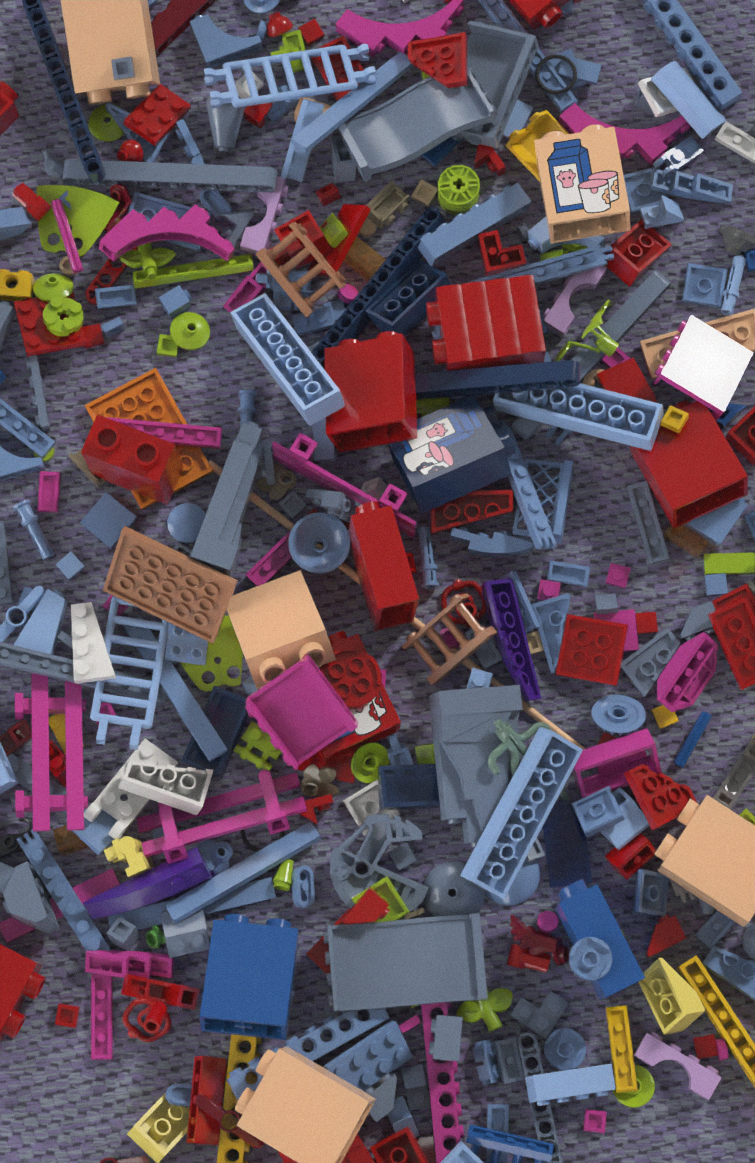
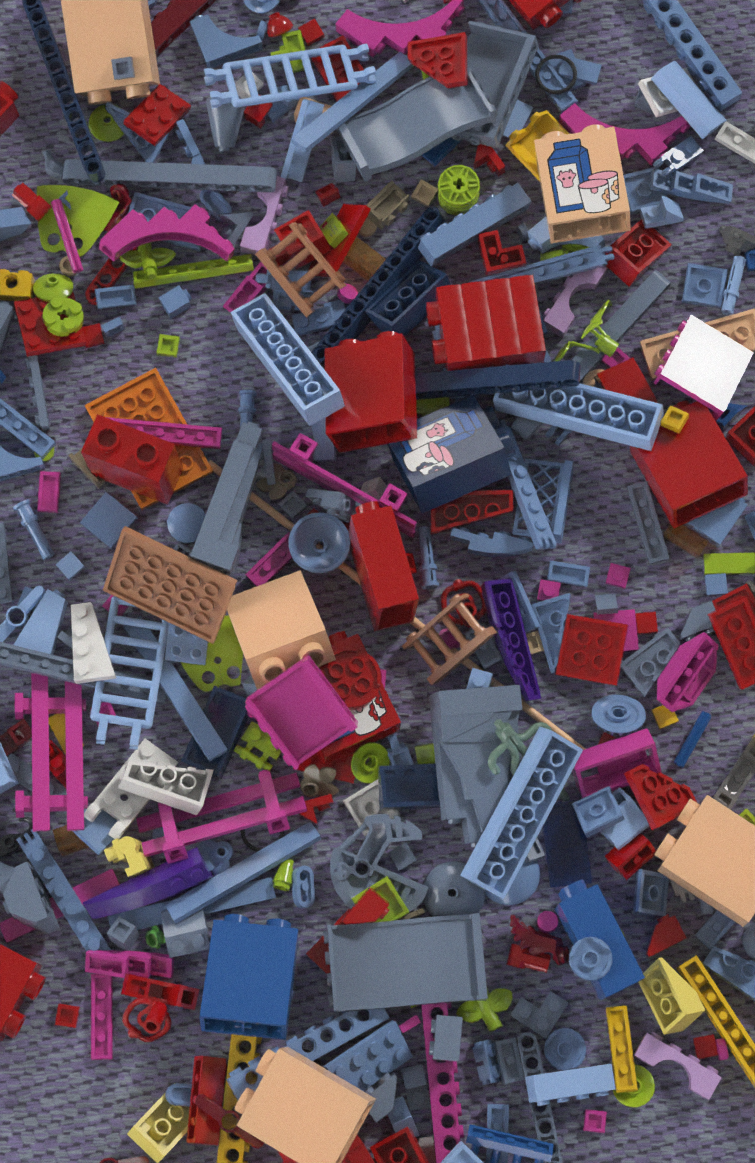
(130, 151): red brick -> none
(186, 338): lime dish -> none

